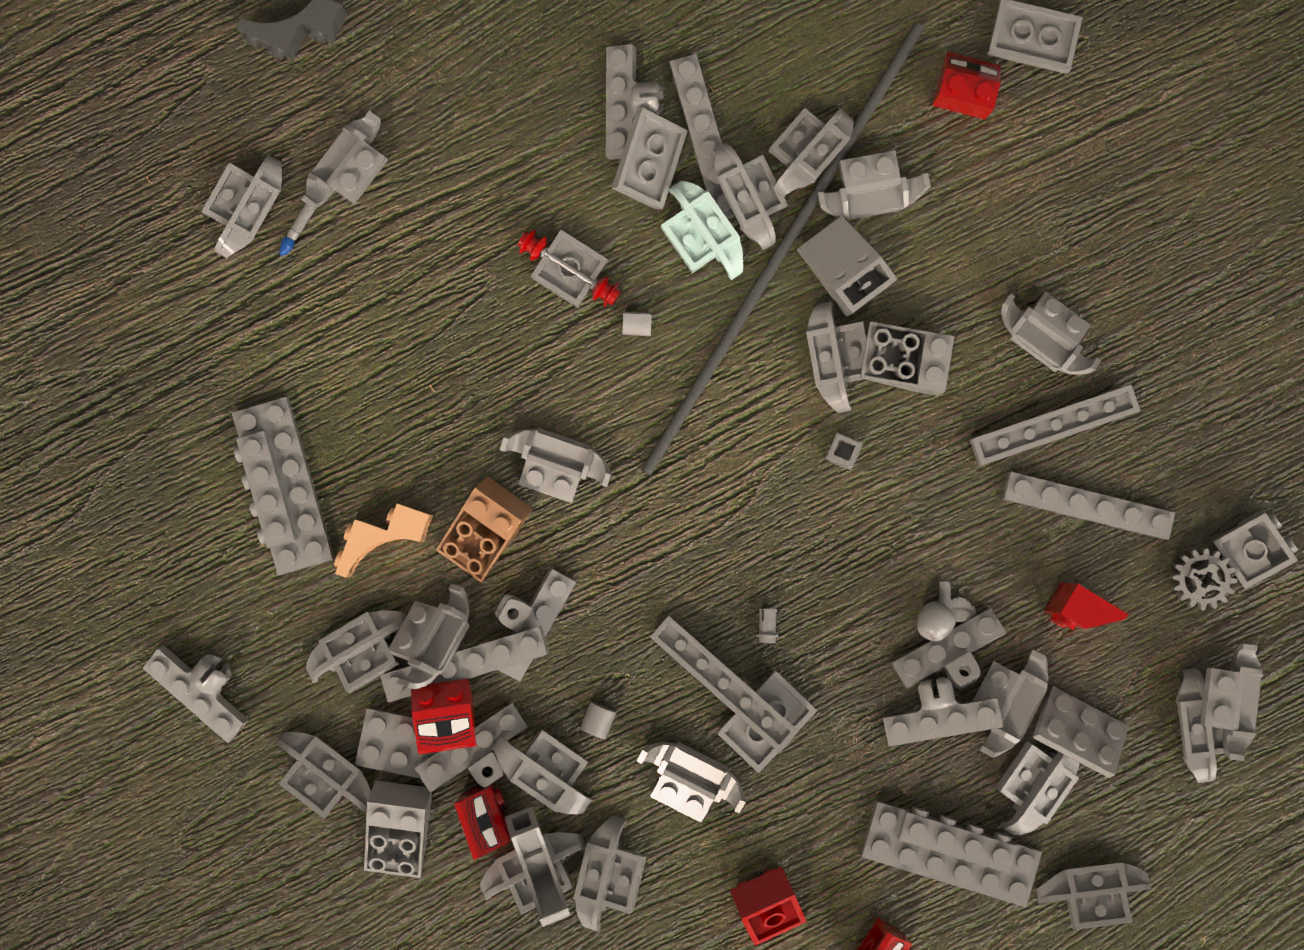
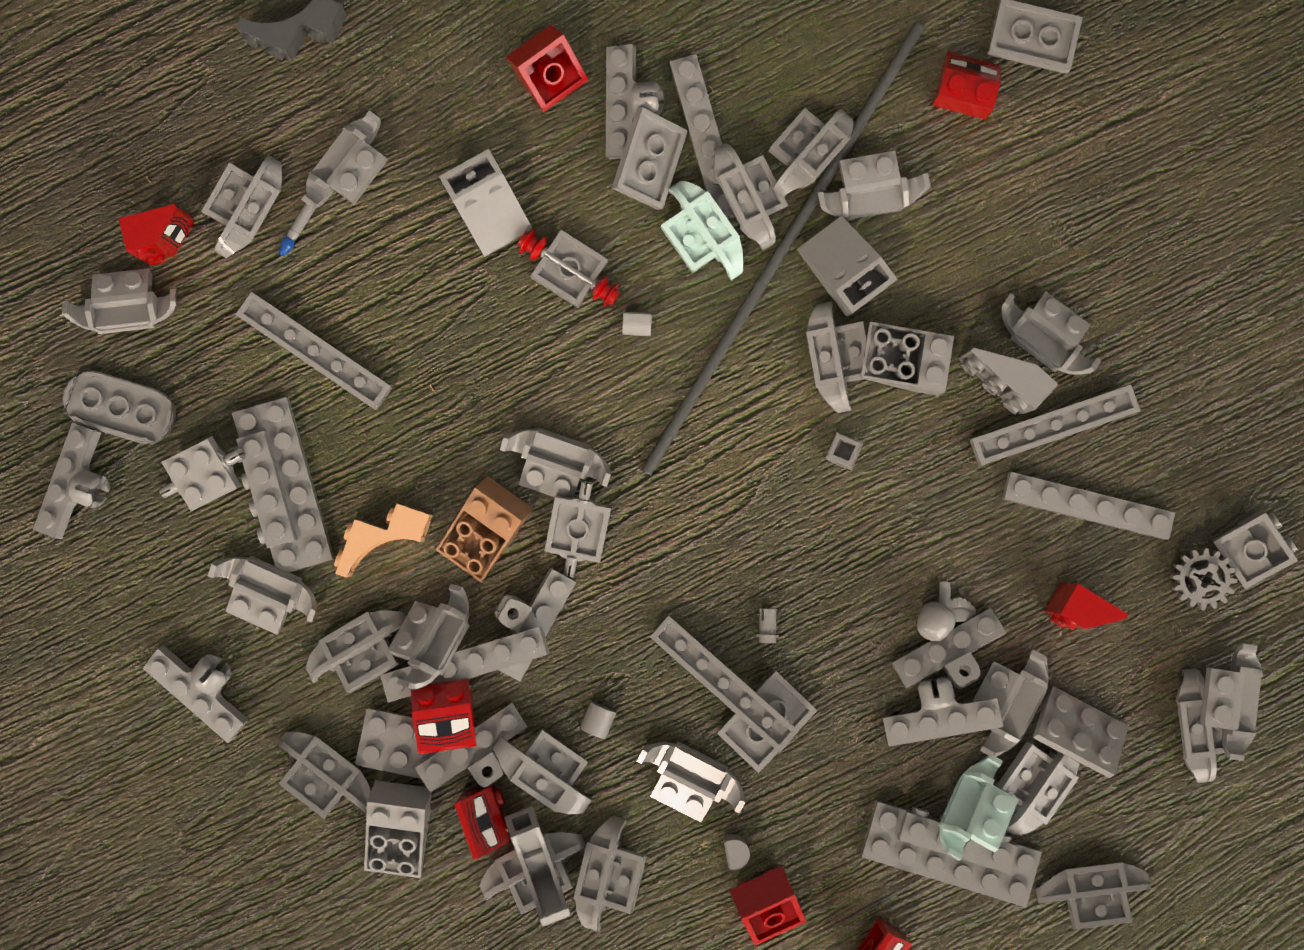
(71, 482): none -> light grey plate
(119, 407): none -> light grey tile
(121, 303): none -> light grey plate
(155, 233): none -> red slope
(201, 473): none -> light grey plate
(263, 592): none -> light grey plate
(314, 351): none -> light grey plate
(486, 202): none -> light grey slope
(547, 67): none -> red slope
(577, 528): none -> light grey plate
(736, 851): none -> light grey brick
(976, 810): none -> light aqua plate
(1015, 381): none -> light grey slope

